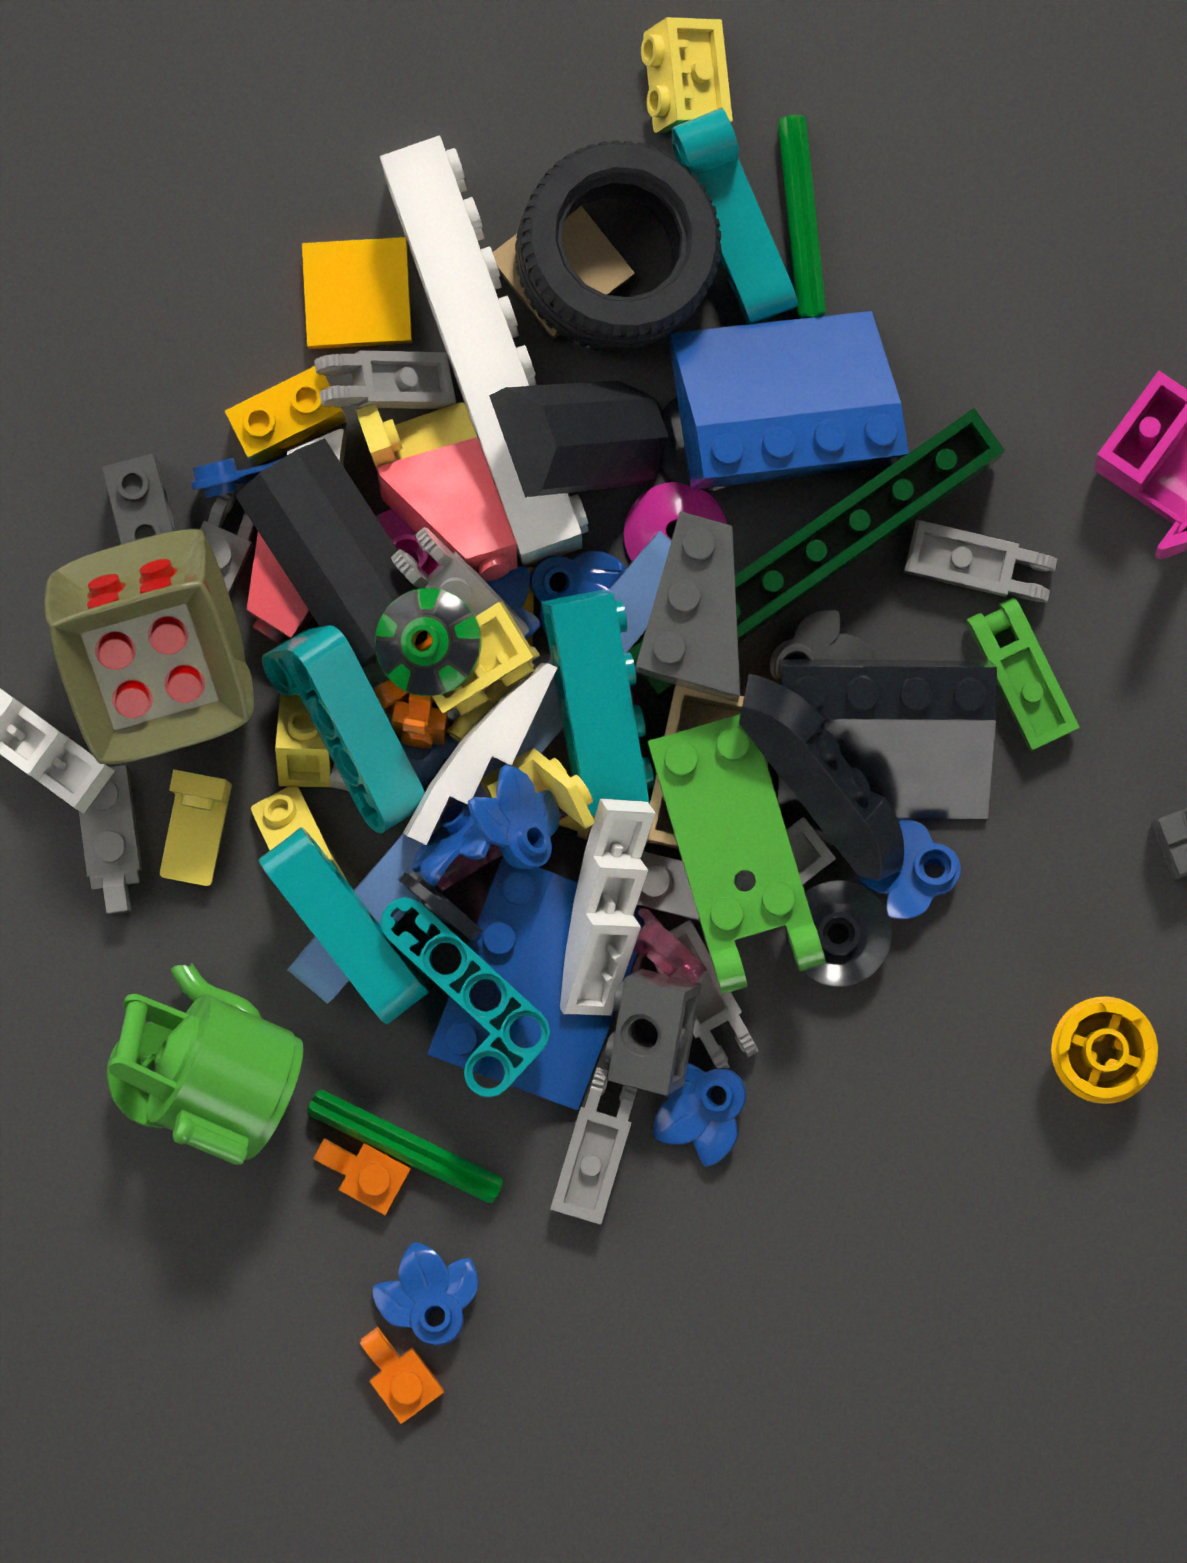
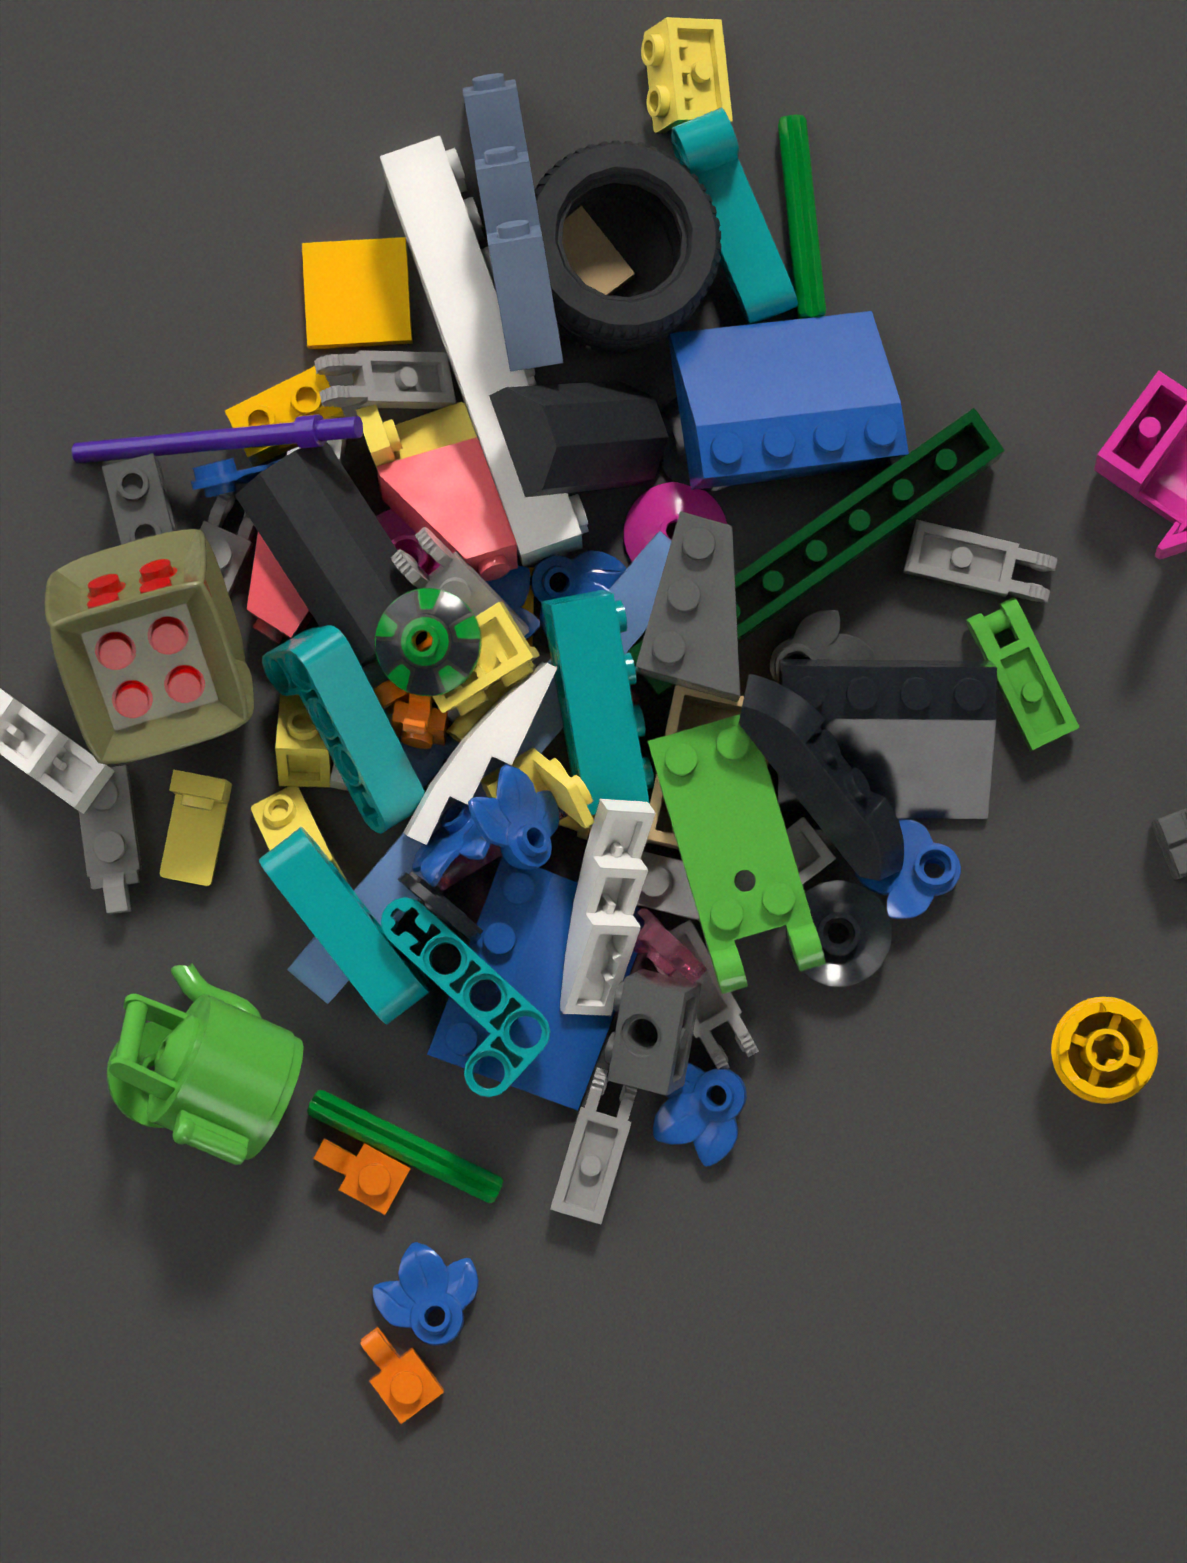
(305, 431): none -> dark purple bar
(512, 223): none -> sand blue arch

